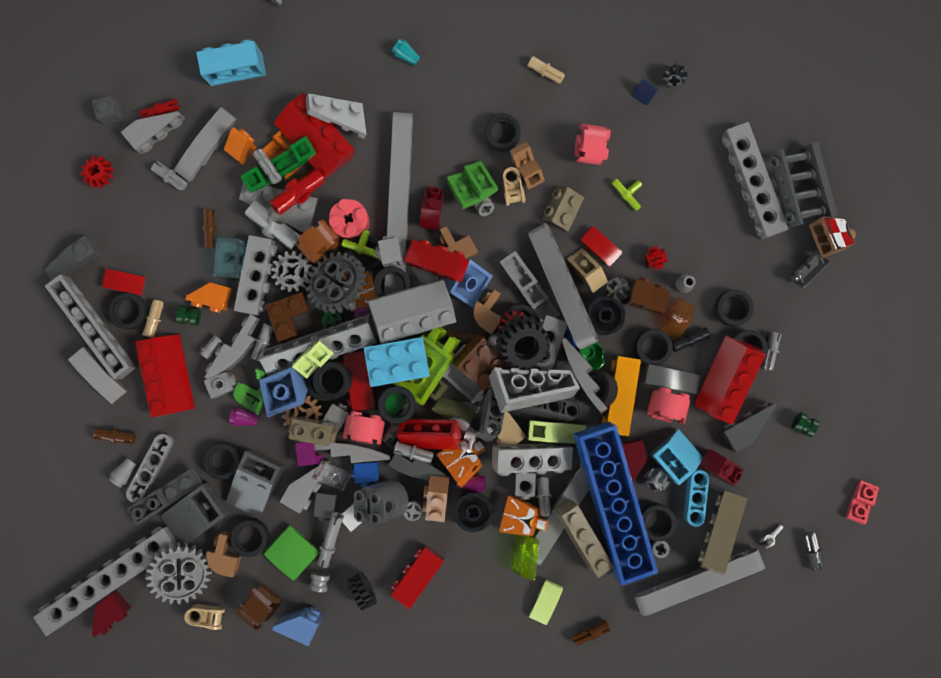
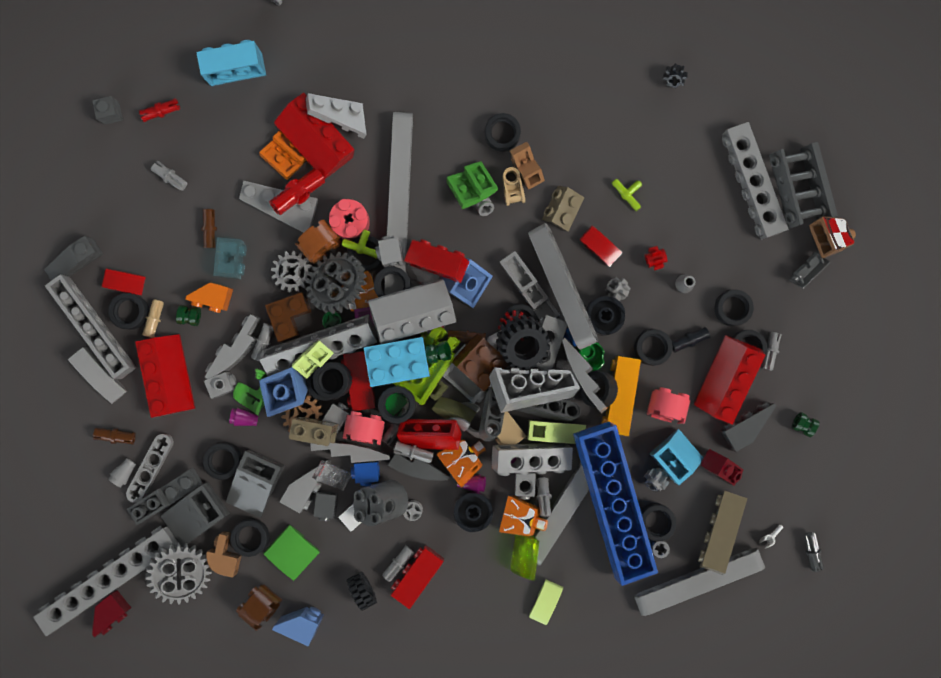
(97, 179): red gear -> none
(149, 130): light grey slope -> none
(205, 143): light grey slope -> none
(209, 616): tan piece -> none
(210, 348): light grey pin -> none
(240, 145): orange slope -> none
(250, 265): light grey brick -> none
(267, 166): light grey axle -> none
(272, 225): light grey piece -> none
(284, 164): green slope -> none
(306, 454): magenta panel -> none
(319, 582): light grey wheel -> none
(328, 546): light grey pin -> none
(398, 563): none -> light grey axle
(405, 52): teal cone -> none
(432, 208): dark red slope -> none
(436, 498): medium nougat brick -> none
(438, 352): none -> dark green wheel
(464, 245): medium nougat brick -> none
(470, 438): white hand -> none
(484, 316): medium nougat brick -> none
(546, 70): tan axle -> none
(583, 538): dark tan brick -> none
(588, 270): tan slope -> none
(591, 144): coral brick -> none
(591, 633): reddish brown axle -> none
(635, 456): dark red slope -> none
(644, 92): dark blue slope -> none
(647, 296): reddish brown brick -> none
(671, 379): dark grey slope -> none
(678, 319): clear orange slope -> none
(700, 505): medium azure beam -> none
(861, 502): coral slope -> none

